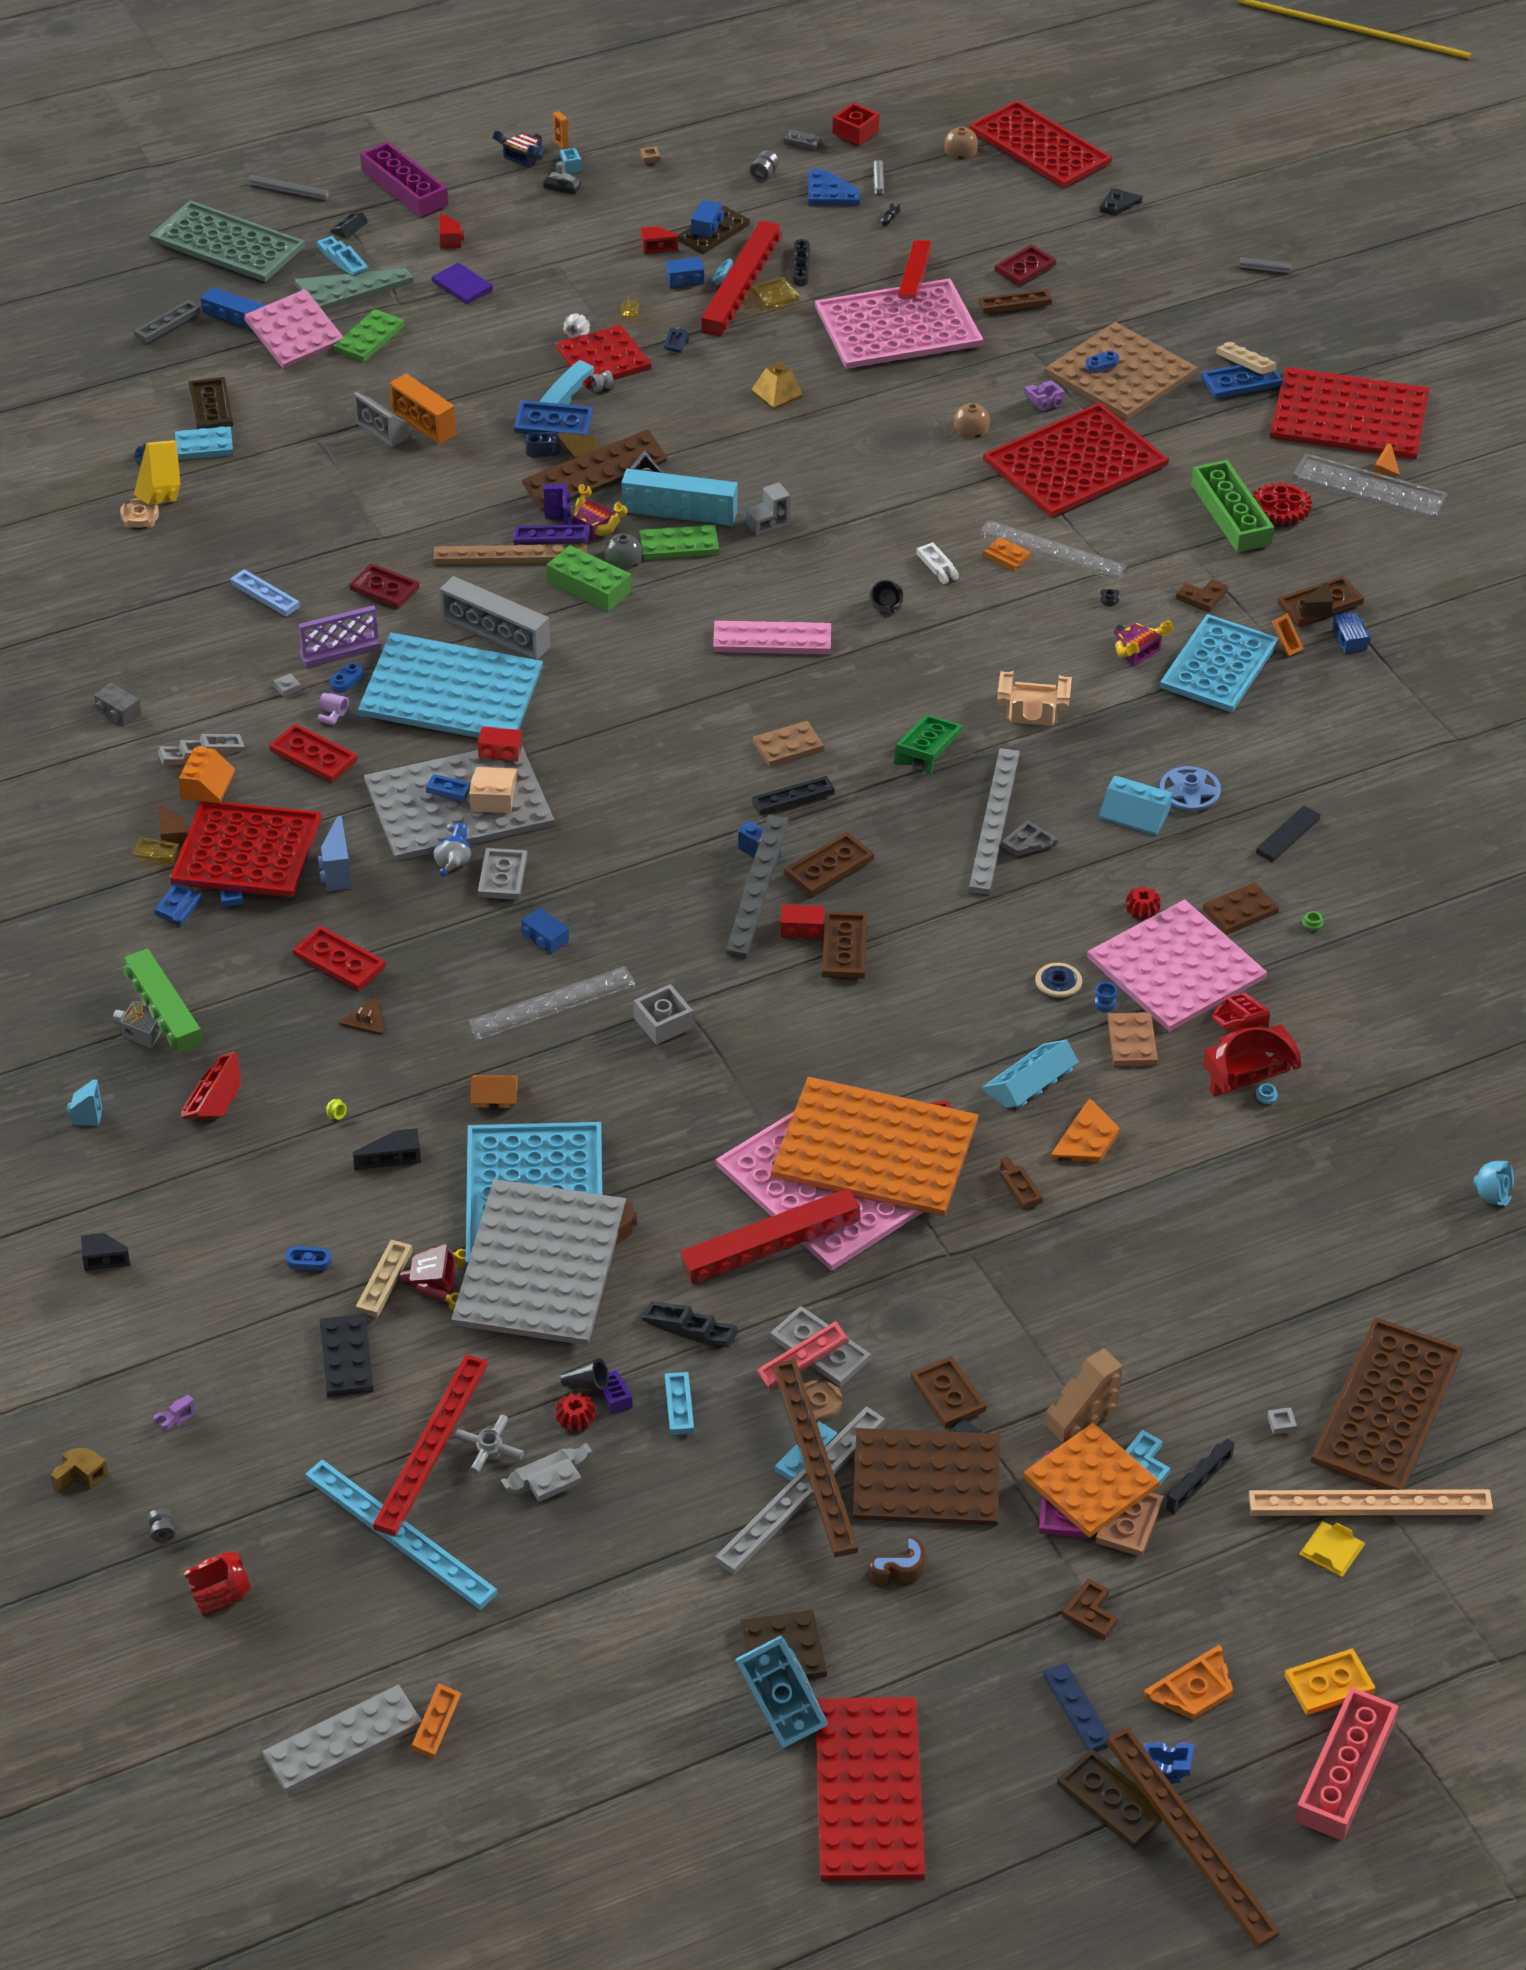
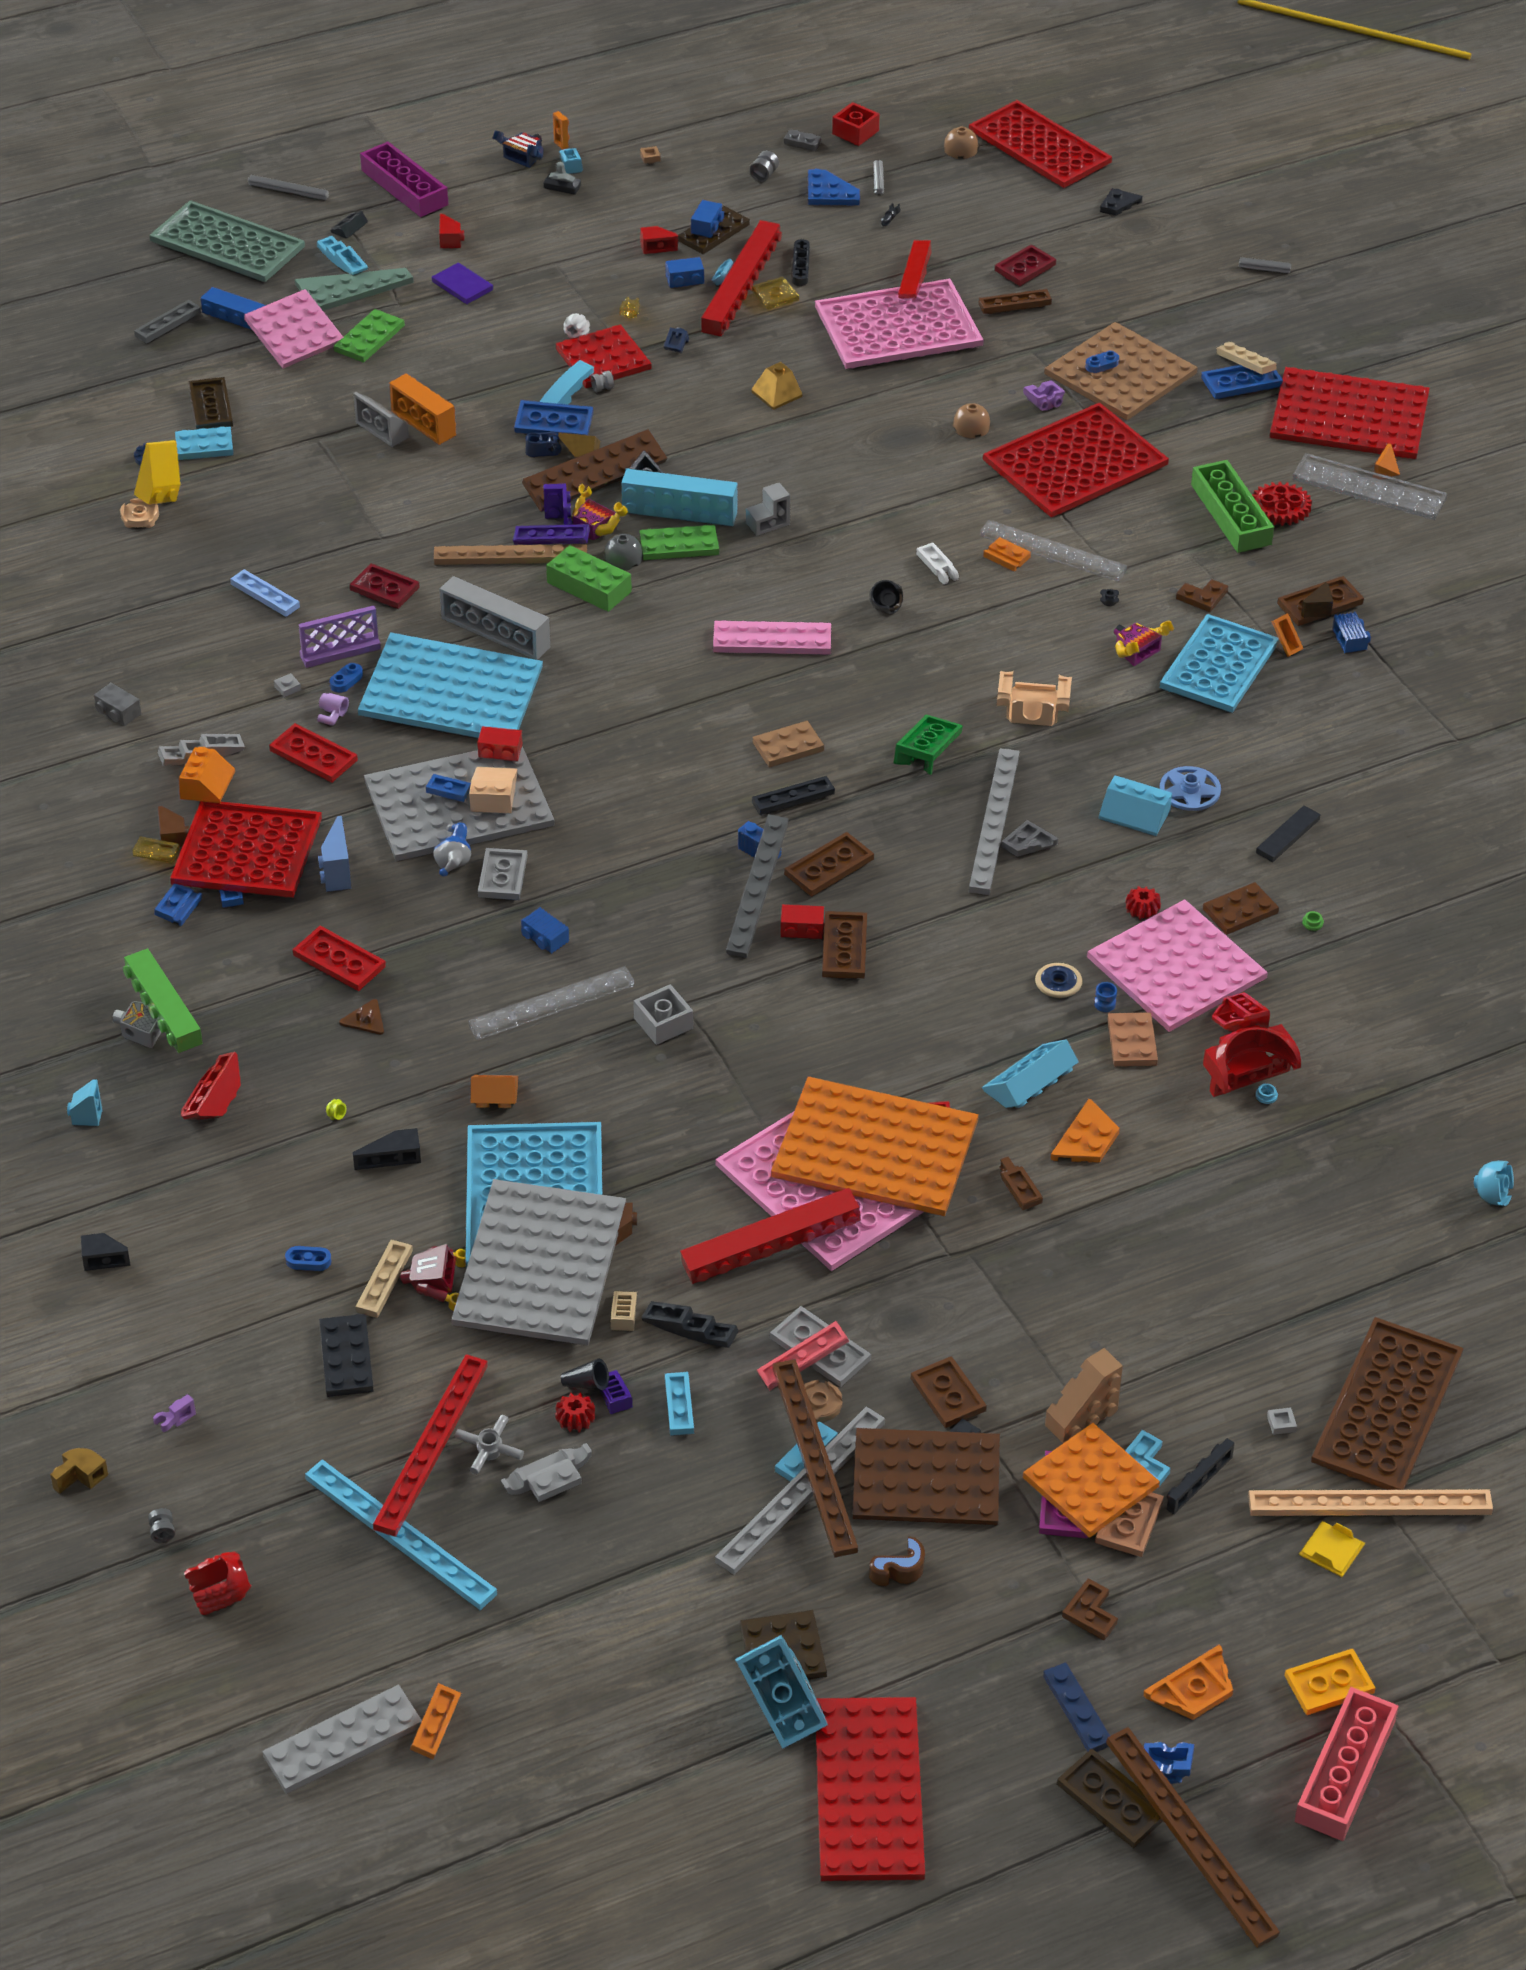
(623, 1323): none -> tan slope

